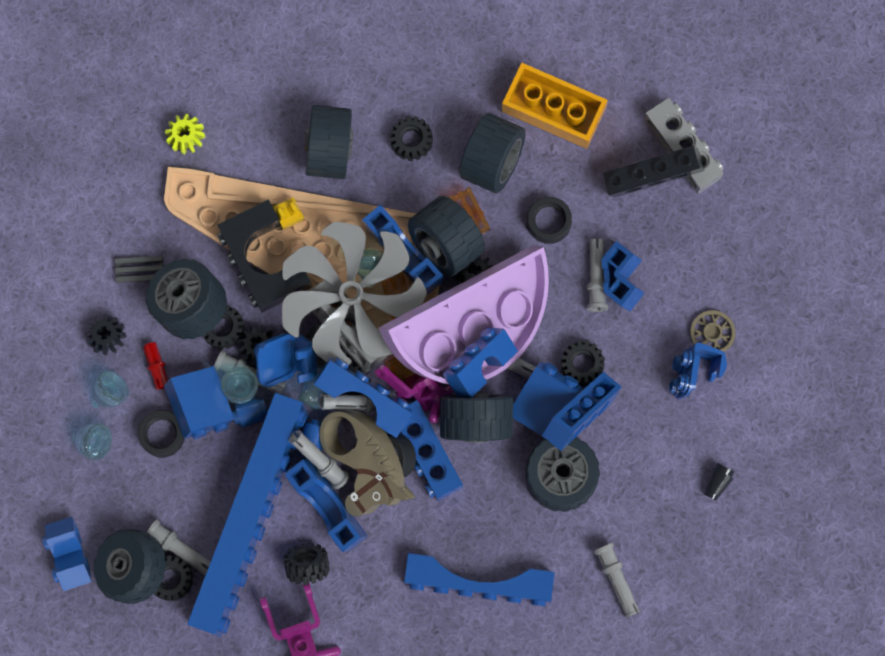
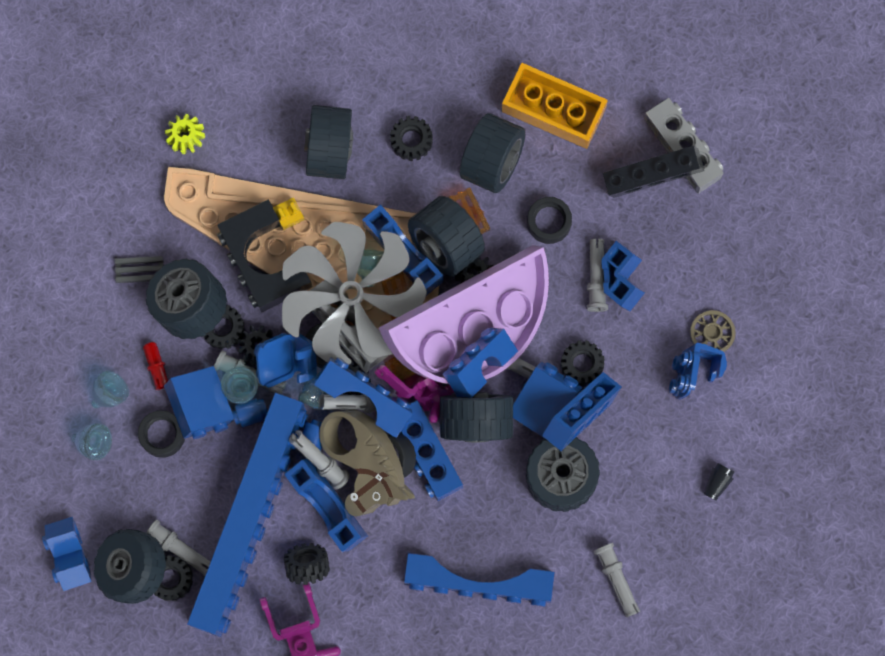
(101, 326): black gear -> none

